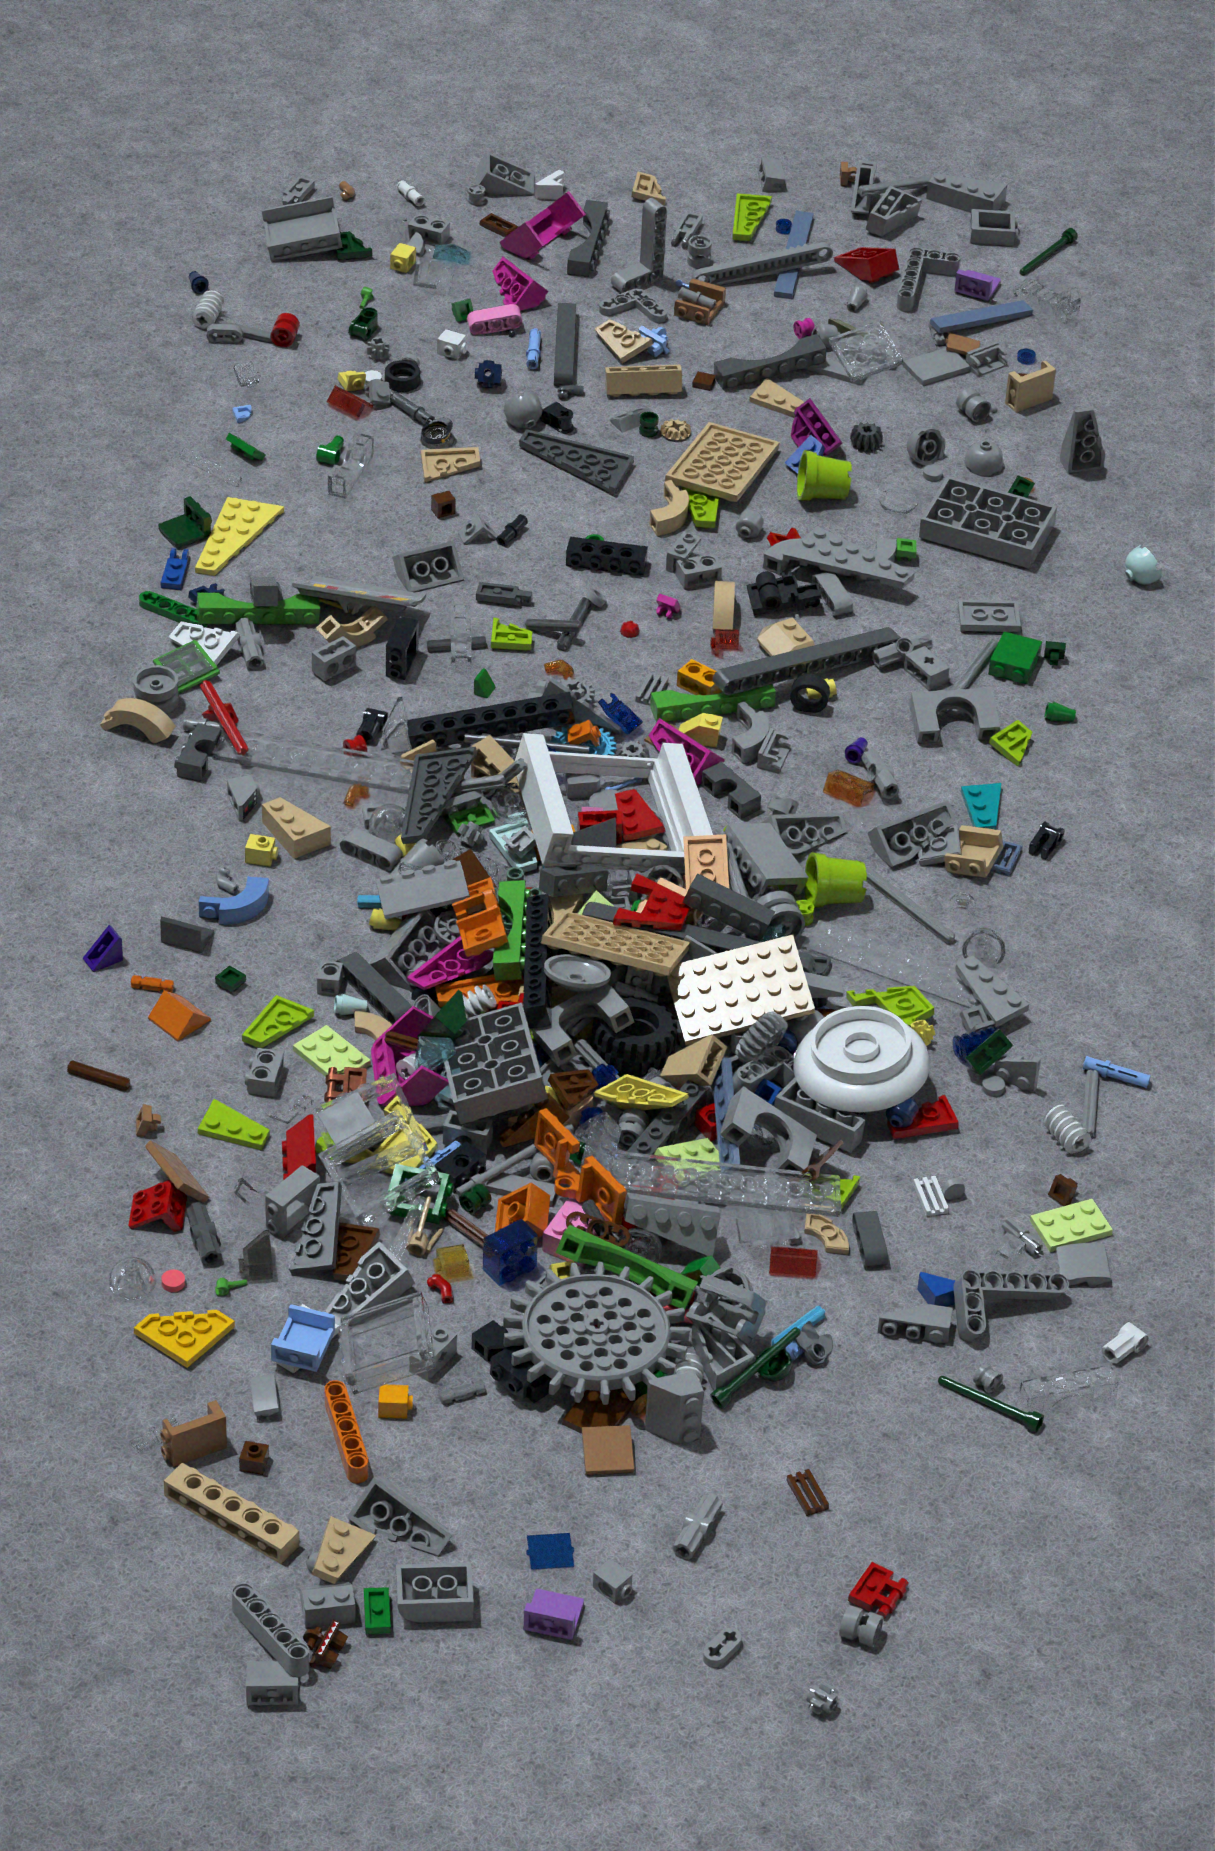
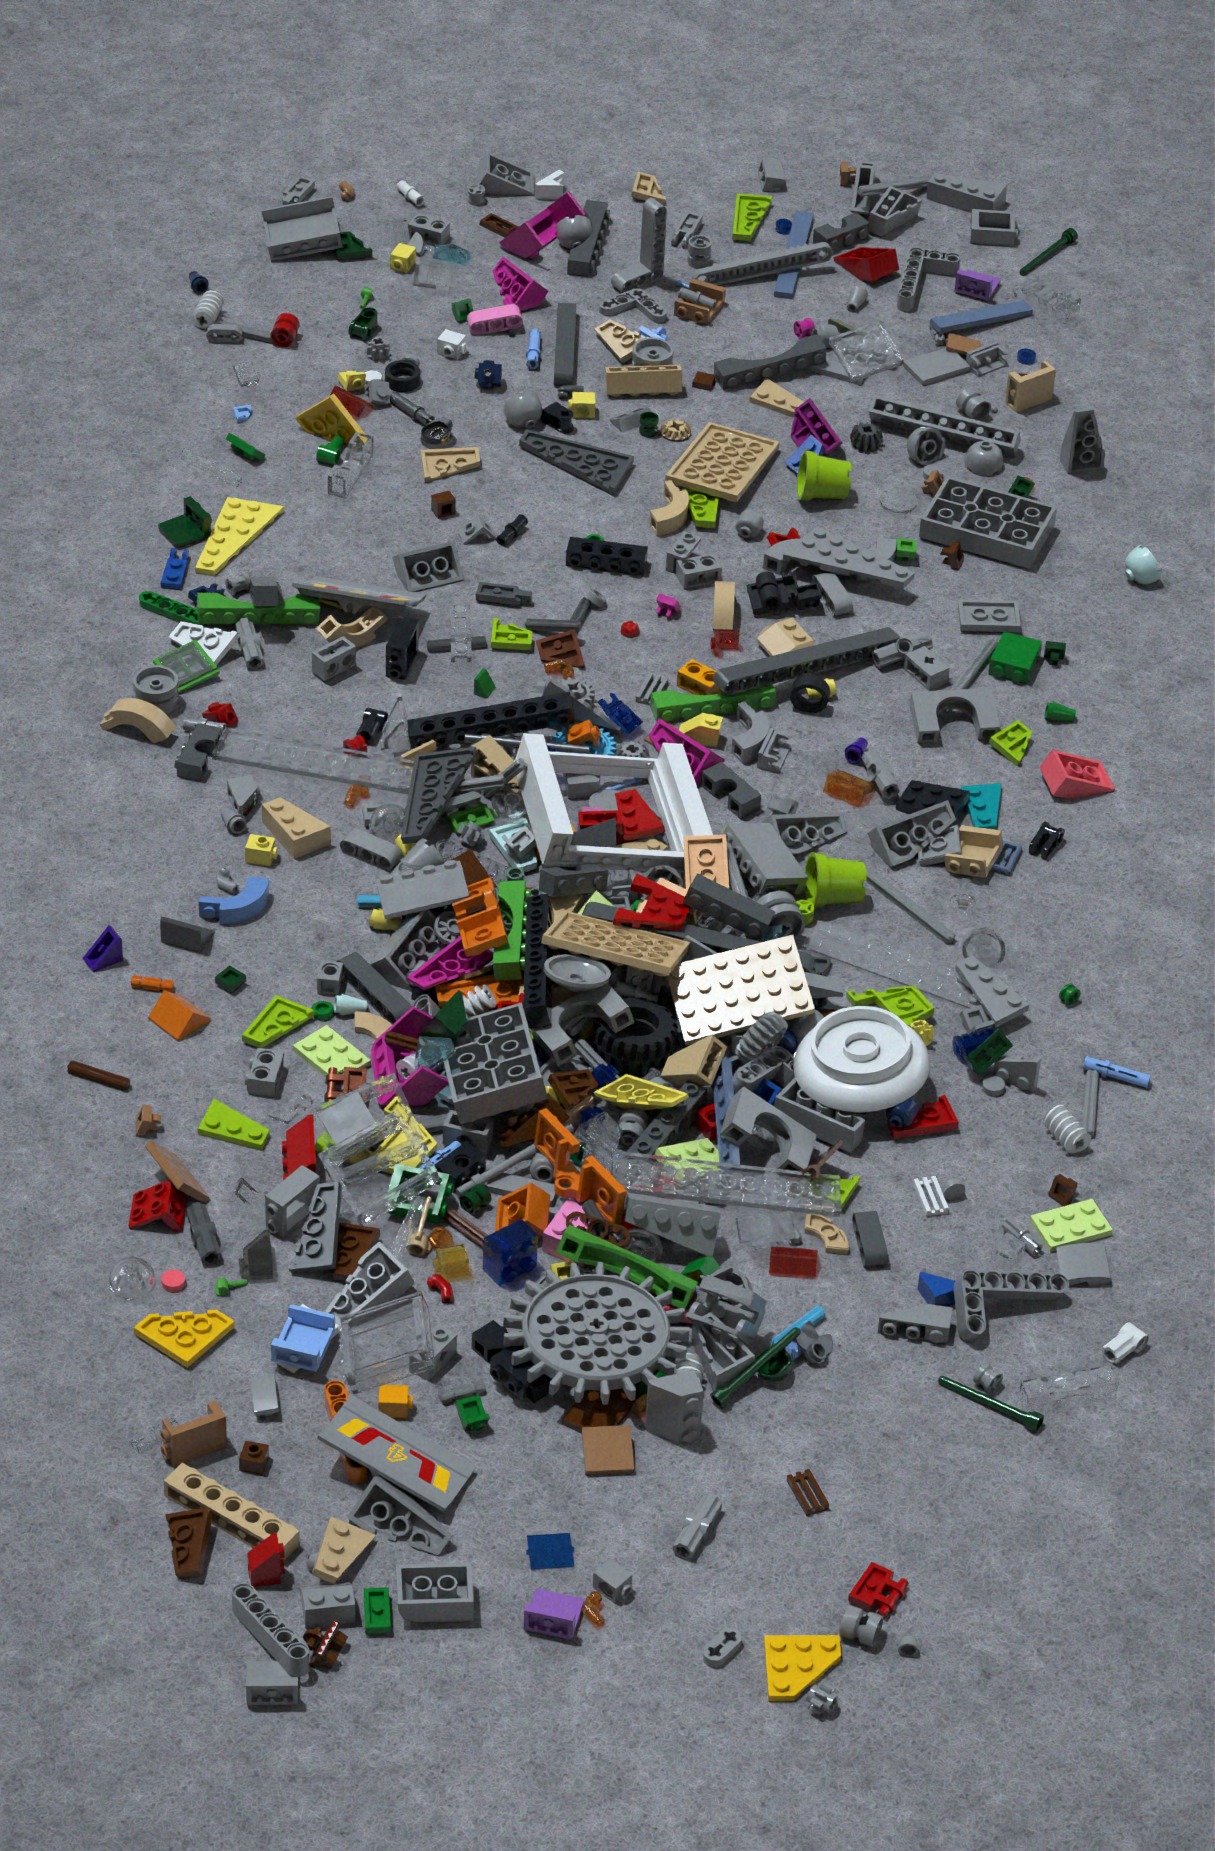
(189, 1539): none -> reddish brown wing
(224, 717): red axle -> none
(231, 586): none -> light grey bush
(234, 821): none -> light grey cone
(265, 1562): none -> red slope
(323, 1010): none -> green tile
(329, 419): none -> yellow plate
(397, 1453): none -> light grey hinge
(440, 1238): none -> clear orange tile
(472, 1413): none -> green bracket
(474, 973): none -> medium nougat piece
(561, 647): none -> copper wing
(573, 231): none -> light grey cylinder
(586, 399): none -> light yellow brick
(591, 1608): none -> clear orange arm
(652, 352): none -> light grey wheel
(797, 1662): none -> yellow plate
(852, 230): none -> dark grey arch
(908, 1646): none -> light grey hinge
(923, 795): none -> black plate
(933, 483): none -> medium nougat tile
(951, 426): none -> light grey brick
(954, 554): none -> reddish brown tile
(1069, 994): none -> green bush
(1074, 775): none -> coral slope

